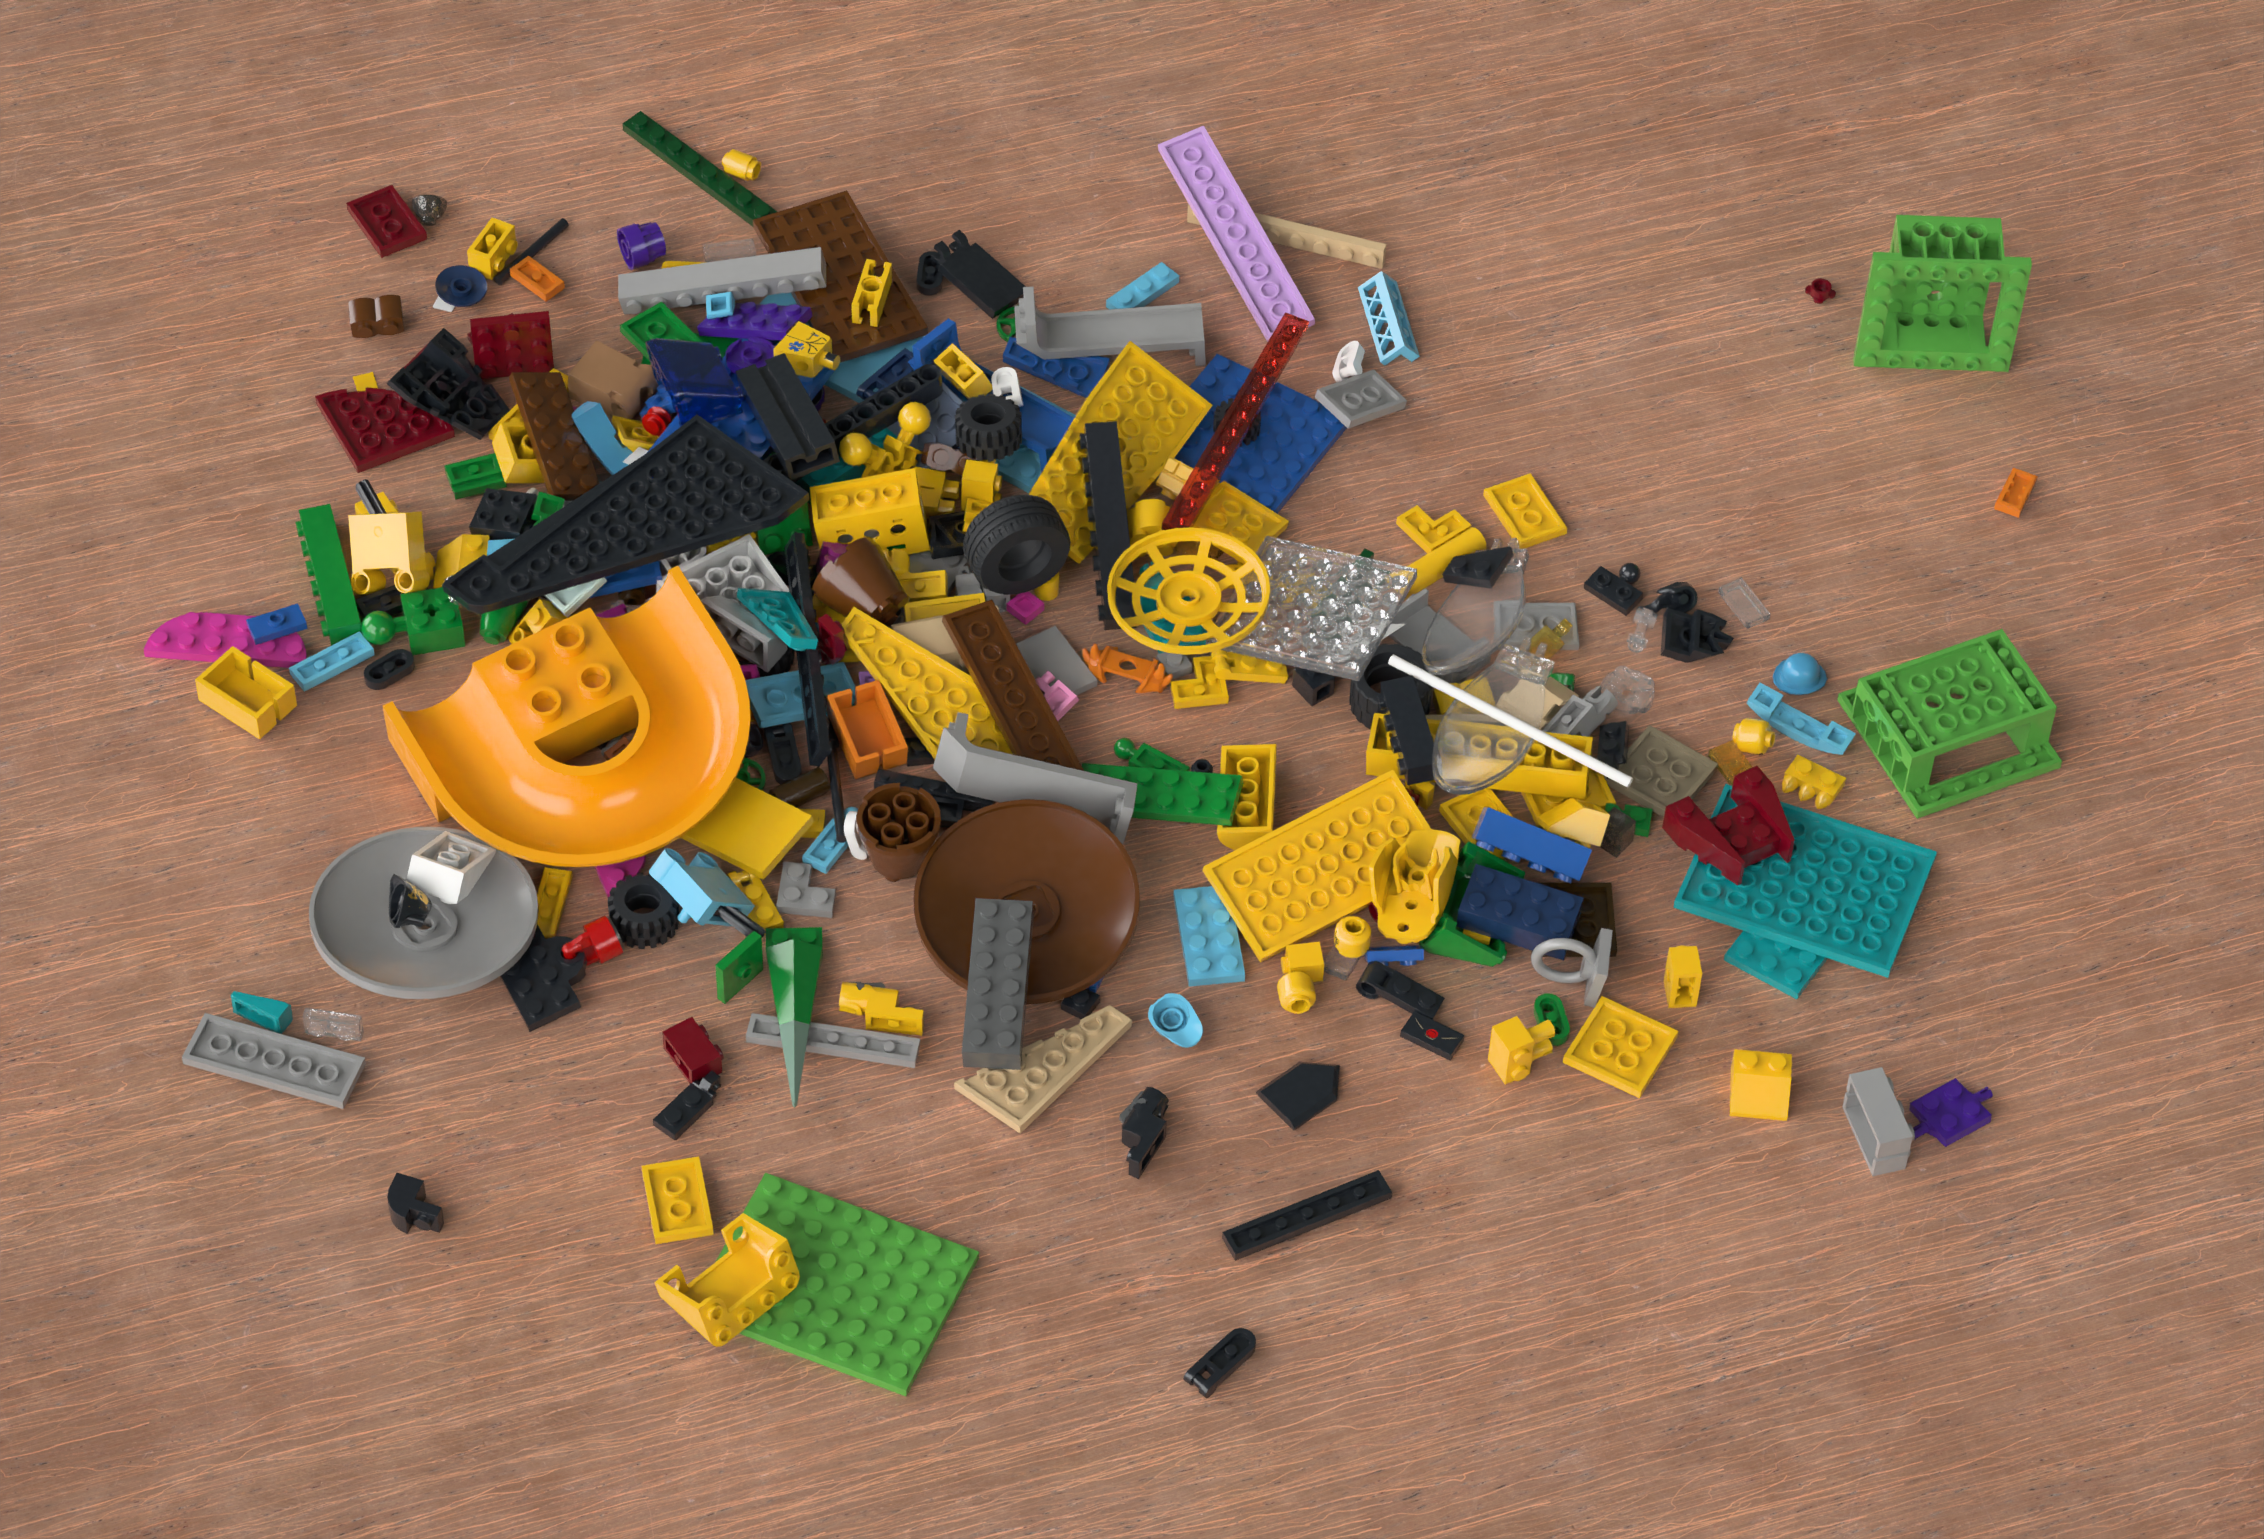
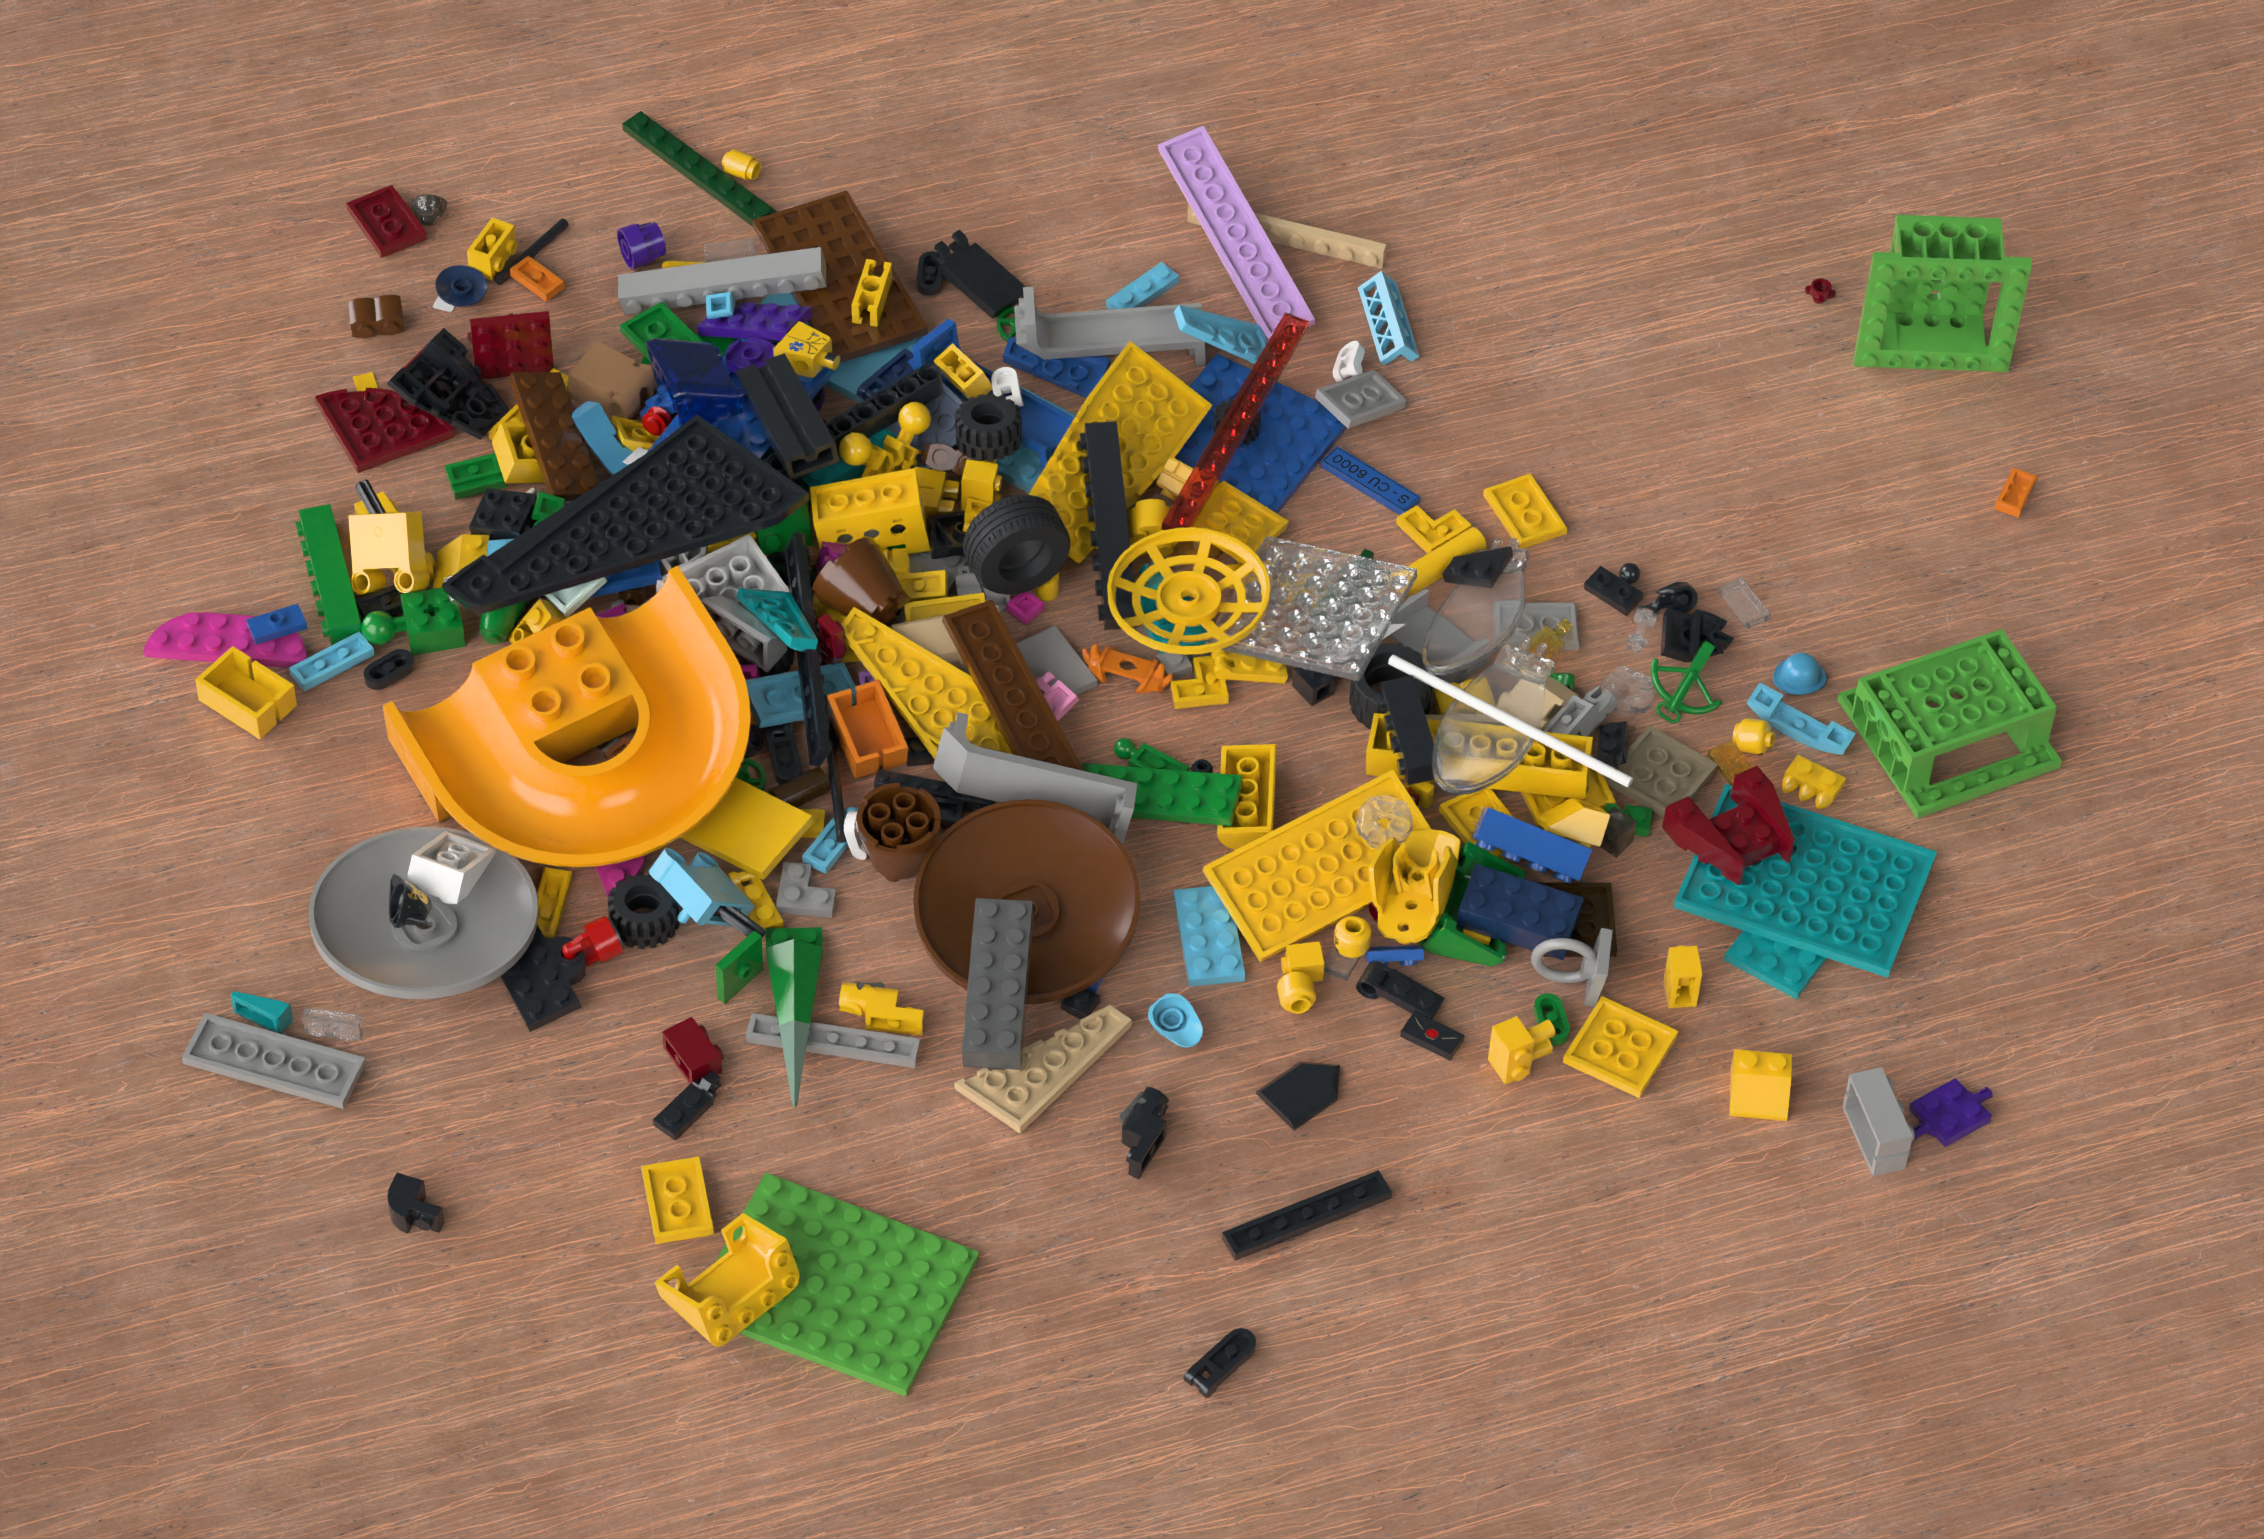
(1226, 333): none -> medium azure wing
(1369, 481): none -> blue tile
(1386, 807): none -> clear plate
(1689, 675): none -> green piece

